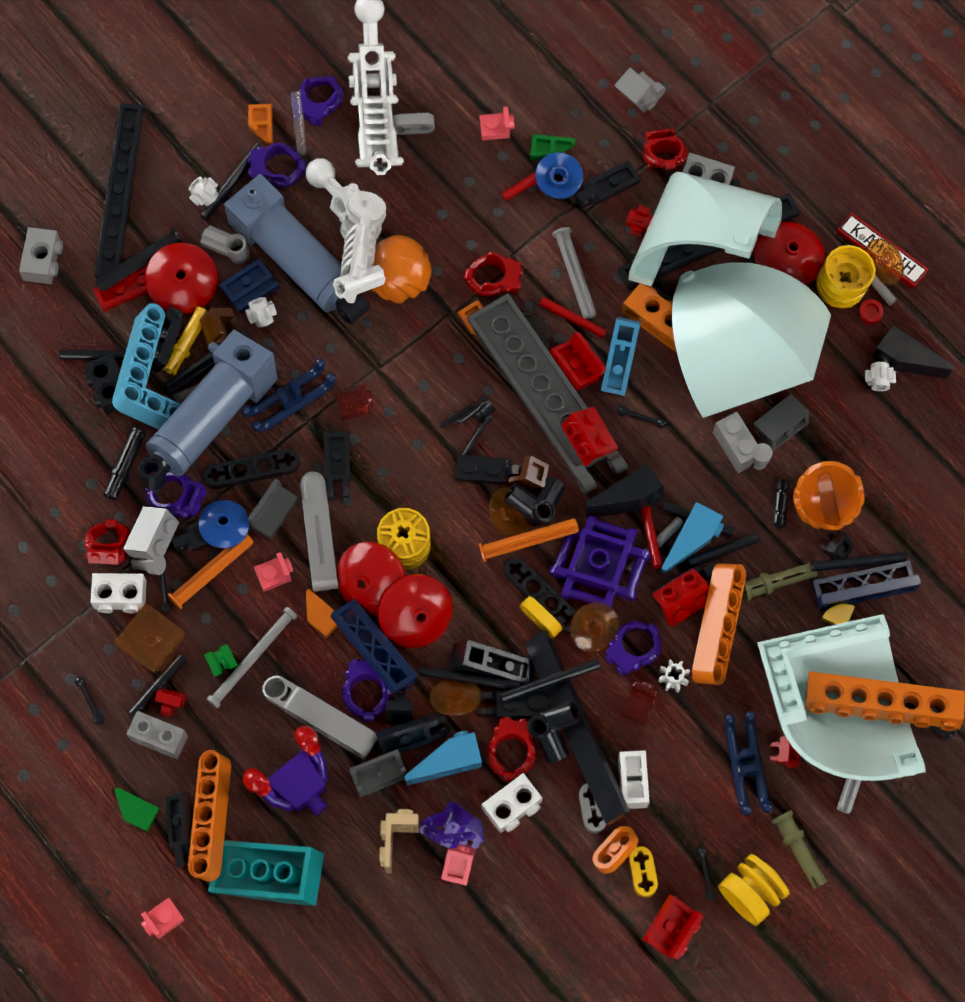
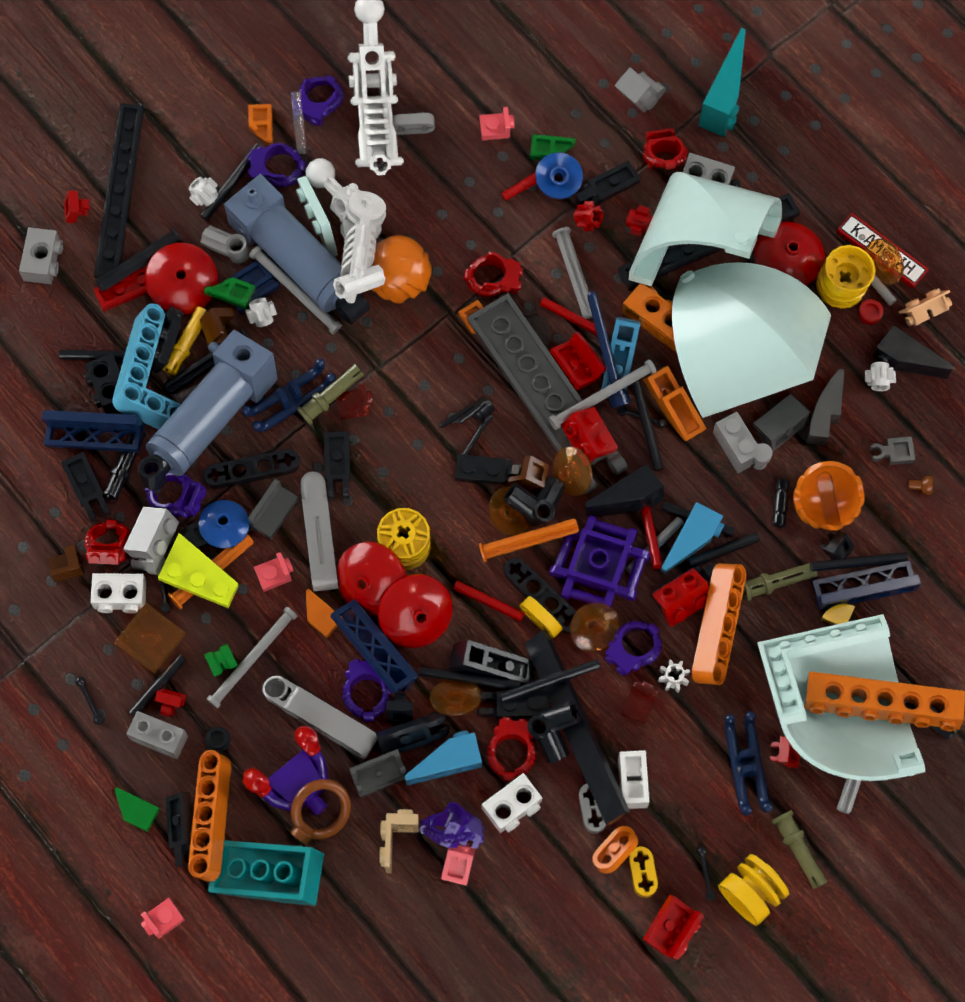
(66, 565): none -> reddish brown panel
(75, 207): none -> red tile
(85, 484): none -> black hinge
(90, 422): none -> dark blue fence
(197, 574): none -> neon yellow wing
(218, 739): none -> black plate
(233, 292): none -> green tile
(257, 254): none -> light grey bar
(303, 831): none -> dark orange piece
(315, 211): none -> light aqua wing
(321, 401): none -> olive pin
(488, 601): none -> red bar
(573, 469): none -> clear orange dish
(588, 216): none -> red gear
(620, 397): none -> dark blue piece
(647, 425): none -> black bar
(648, 368): none -> light grey bar
(674, 403): none -> orange slope
(720, 104): none -> teal slope
(826, 410): none -> dark grey slope
(896, 450): none -> dark grey plate
(917, 310): none -> light nougat hinge
(925, 485): none -> dark orange piece

